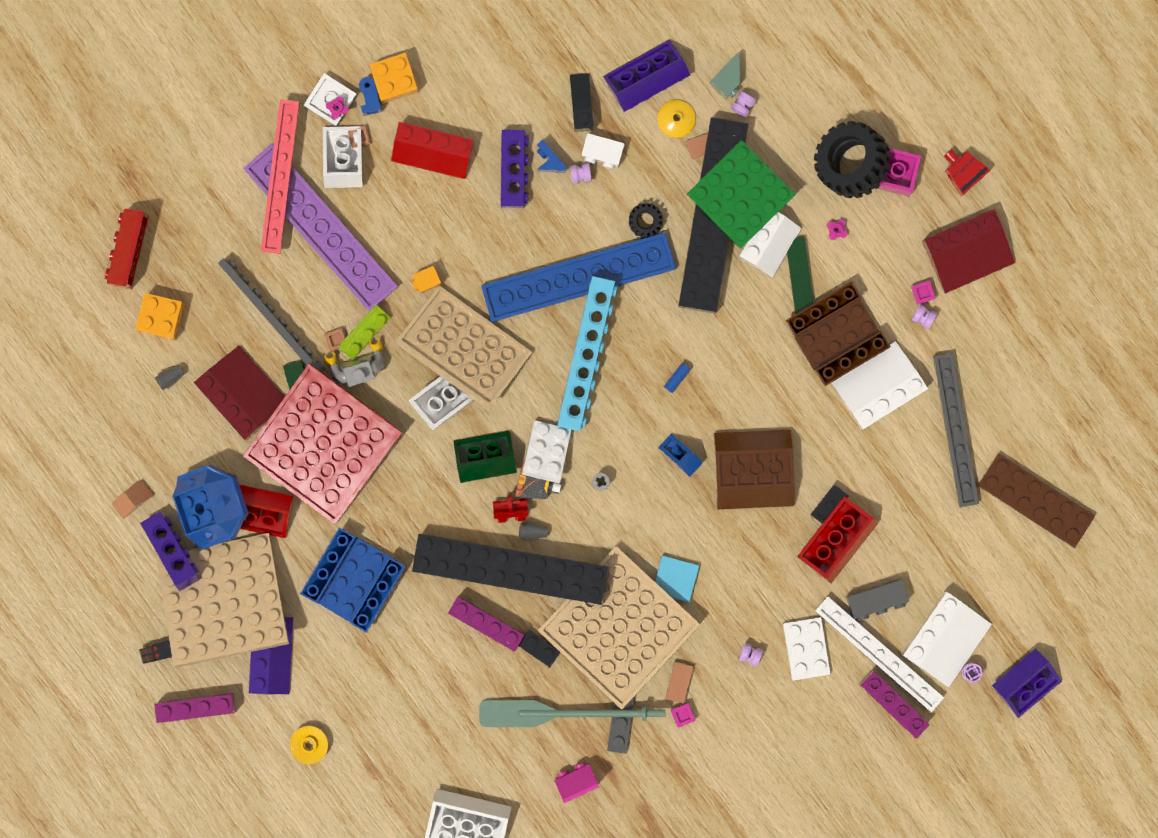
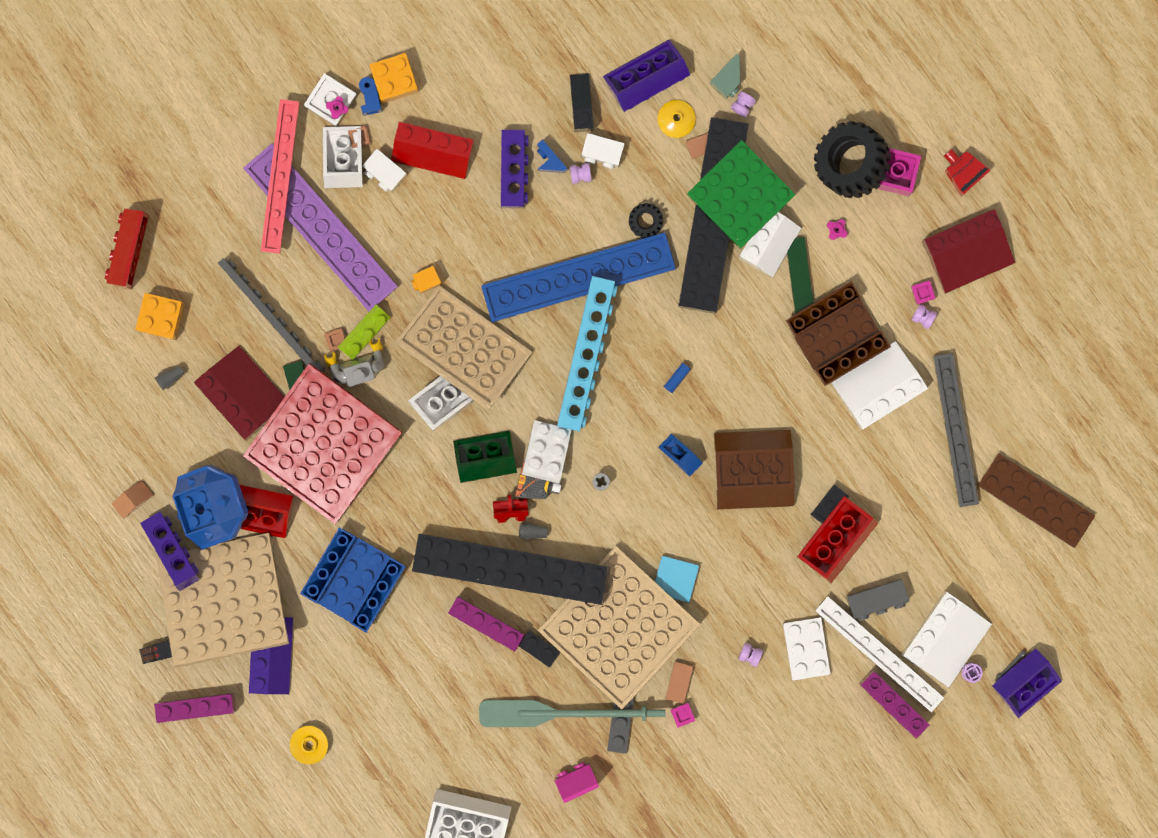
(384, 170): none -> white brick
(1021, 654): none -> dark grey hinge

